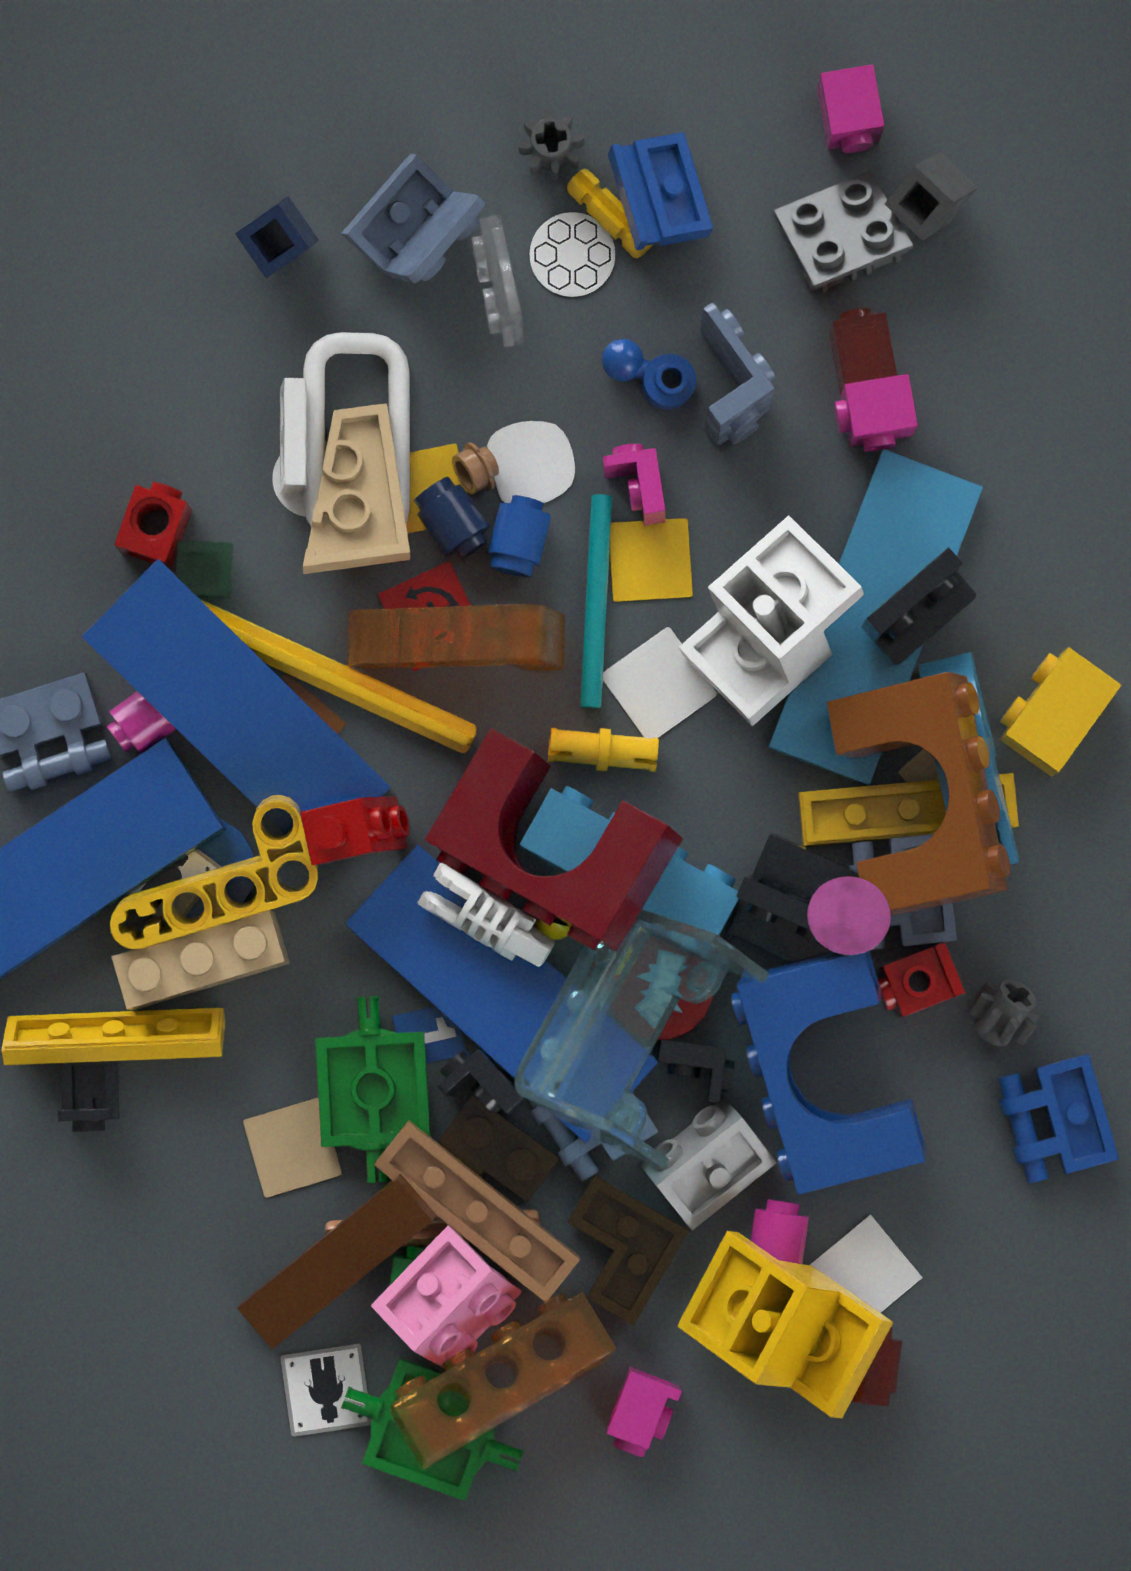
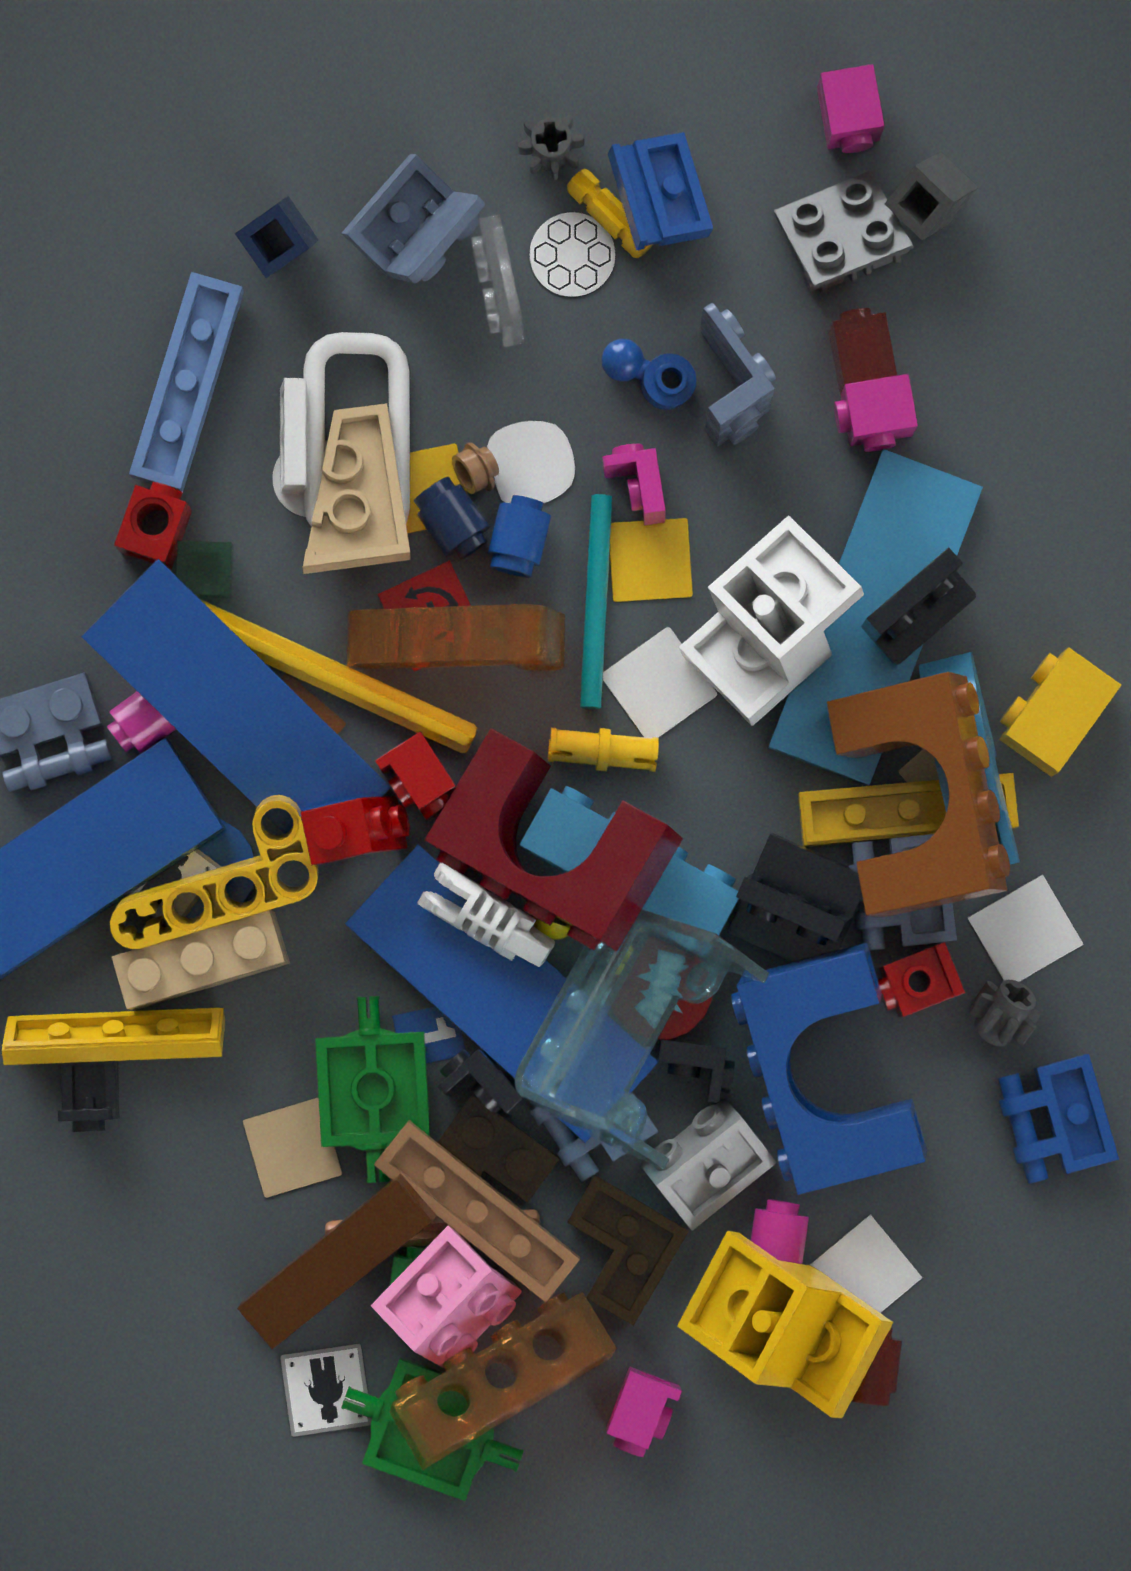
(186, 381): none -> medium blue plate
(419, 776): none -> red brick
(849, 915): flat silver sticker -> none
(1025, 930): none -> white sticker

